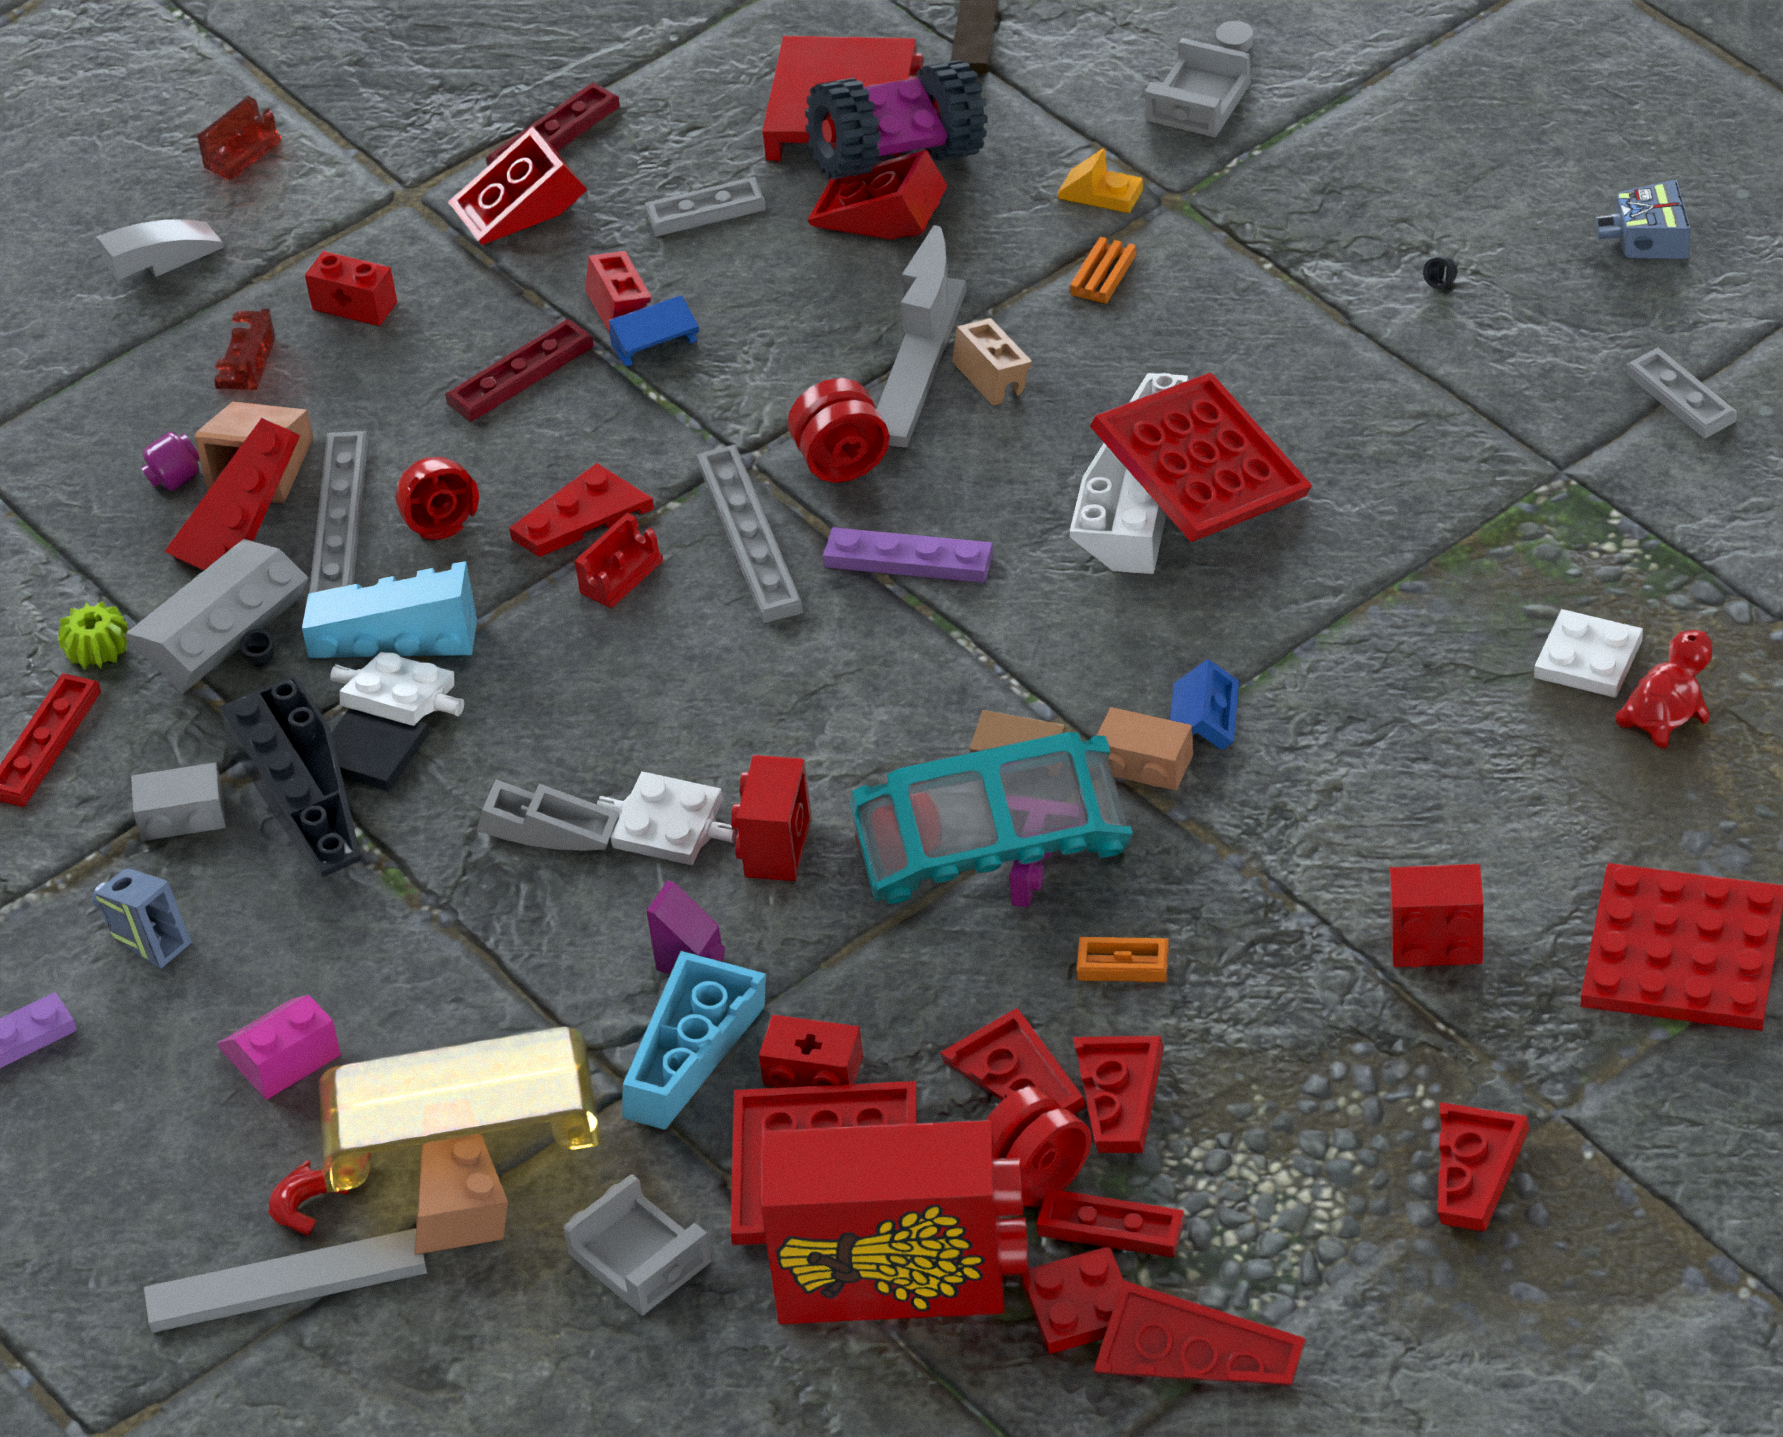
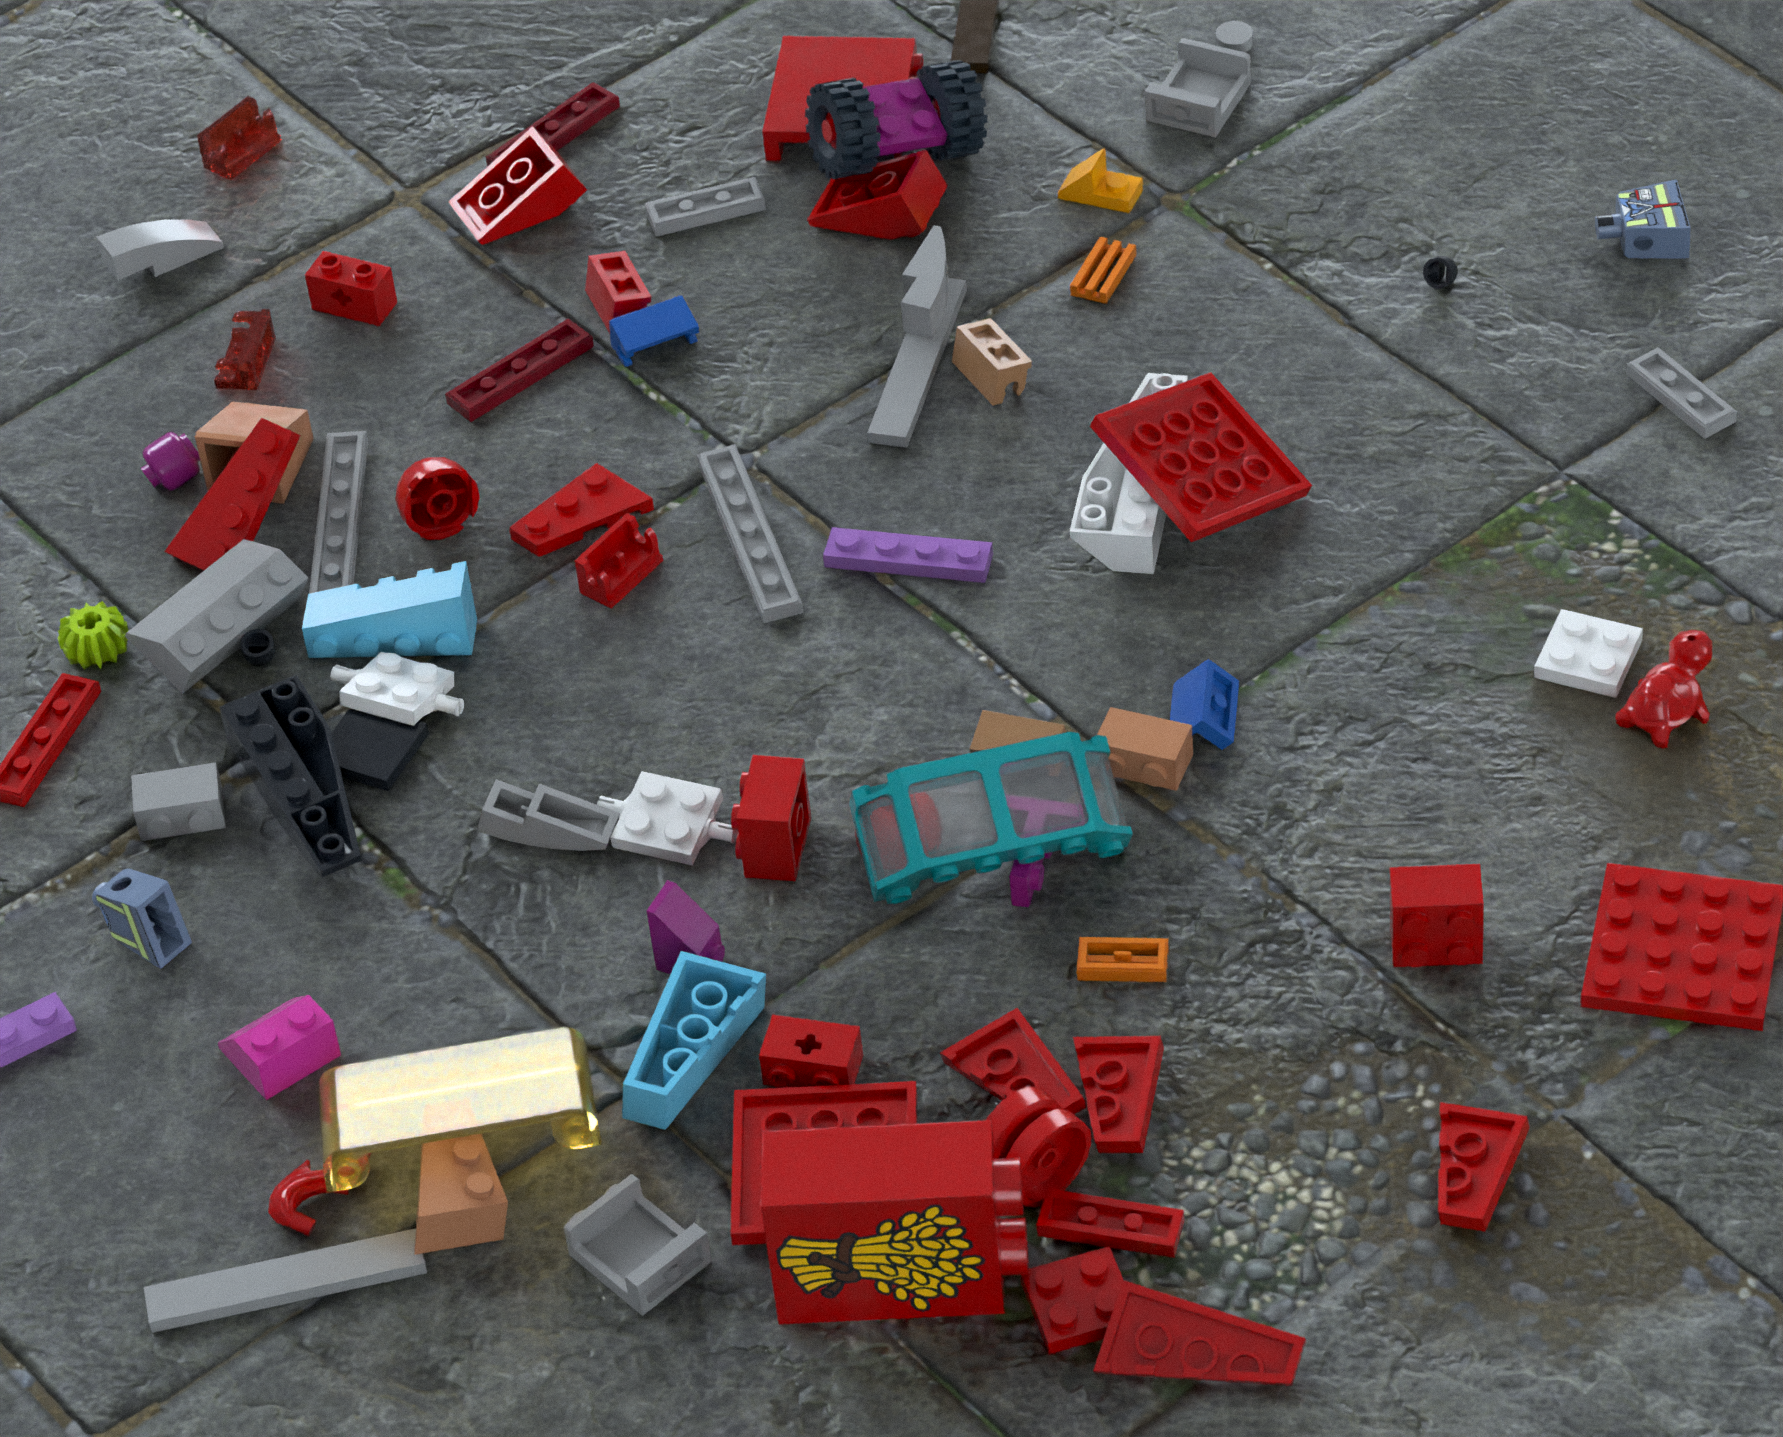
(838, 430): red wheel -> none

